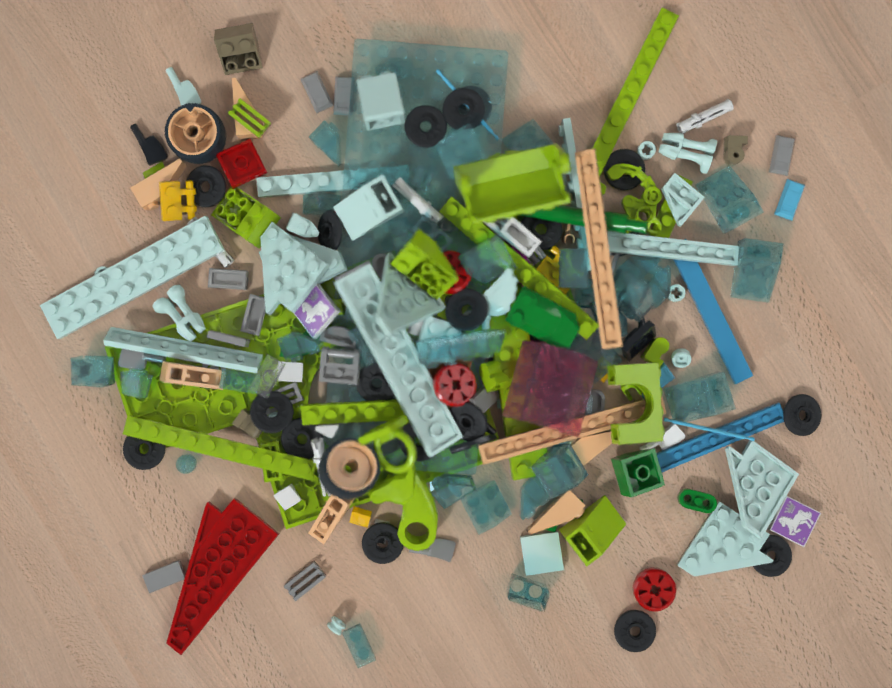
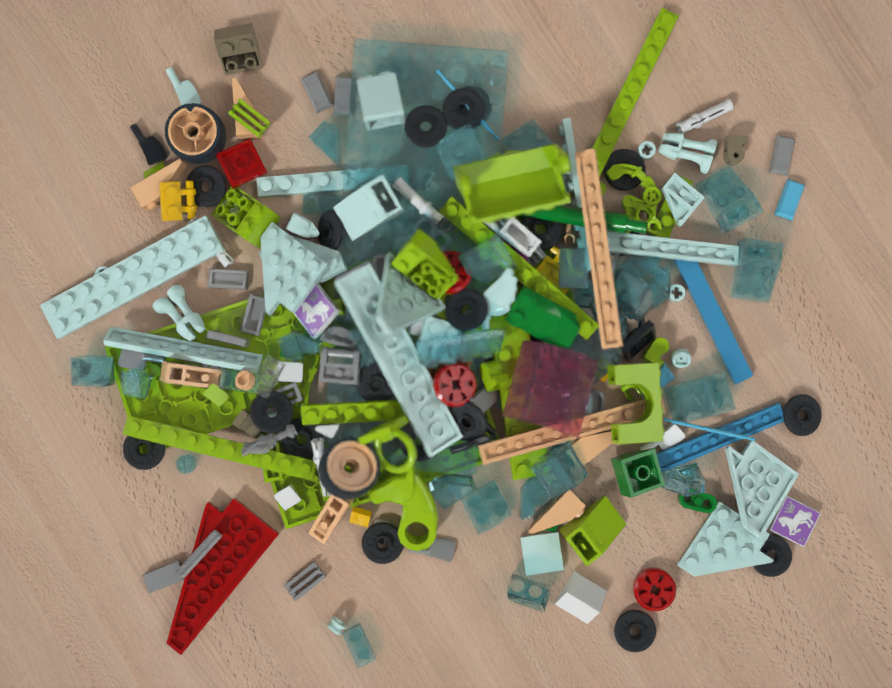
(199, 553): none -> light grey axle
(216, 395): none -> lime sticker
(245, 380): none -> light nougat tile
(265, 443): none -> light grey piece
(581, 597): none -> white slope
(684, 480): none -> clear light blue slope

